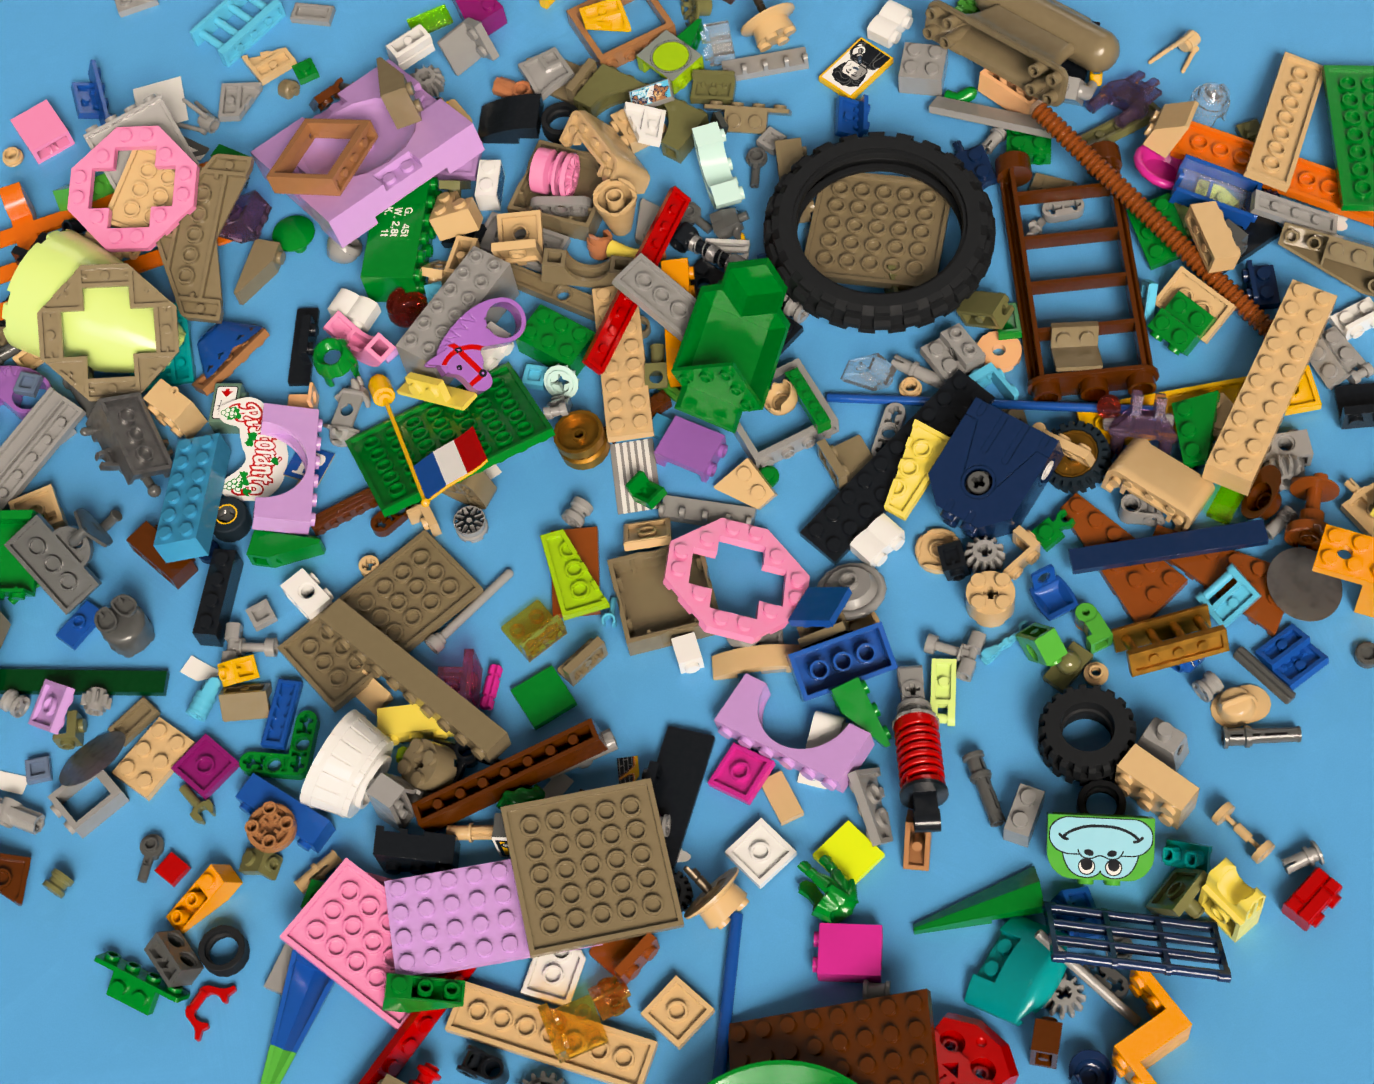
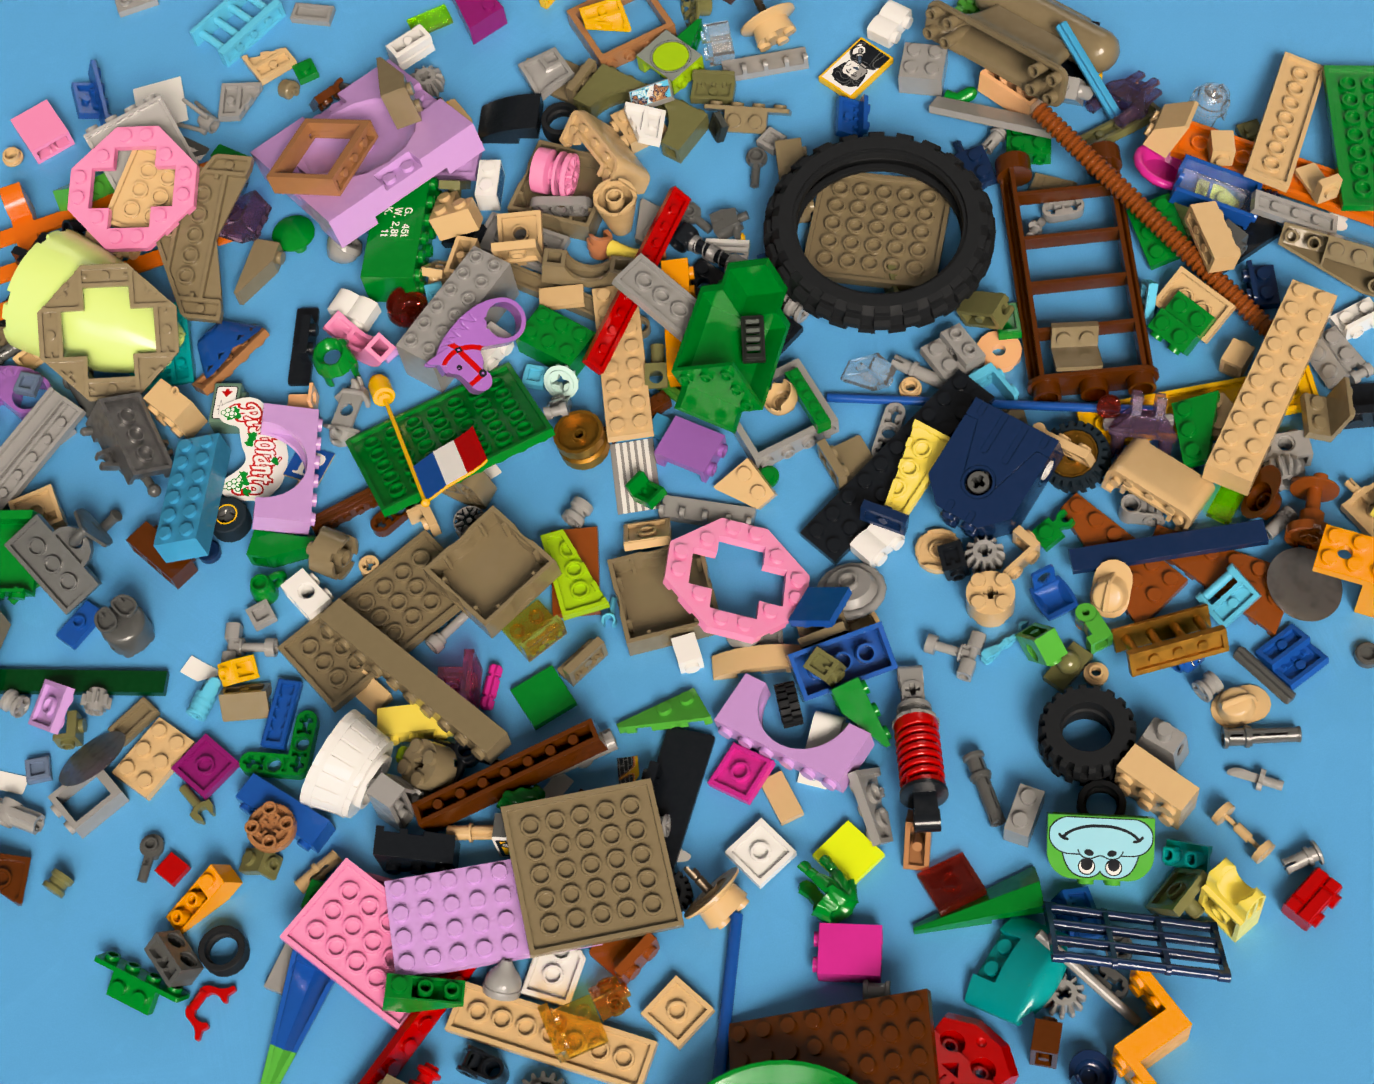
(218, 597): black brick -> none
(264, 587): none -> green piece
(332, 553): none -> dark tan brick
(435, 391): light yellow bracket -> none
(467, 45): light grey bracket -> none
(492, 571): none -> dark tan tile
(503, 982): none -> light grey helmet
(505, 87): nougat piece -> none
(562, 297): none -> tan tile
(669, 714): none -> bright green wing
(716, 167): light aqua brick -> none
(753, 325): none -> pearl dark grey slope
(788, 704): none -> black tyre
(825, 667): none -> olive bracket
(884, 517): none -> dark blue plate
(944, 689): yellowish green plate -> none
(951, 884): none -> clear red tile
(1088, 69): none -> dark azure axle
(1111, 588): none -> tan piece
(1186, 43): tan plant -> none
(1221, 147): none -> tan brick
(1236, 358): none -> tan brick
(1260, 778): none -> light grey piece
(1317, 185): none -> tan bracket
(1328, 415): none -> dark tan bracket

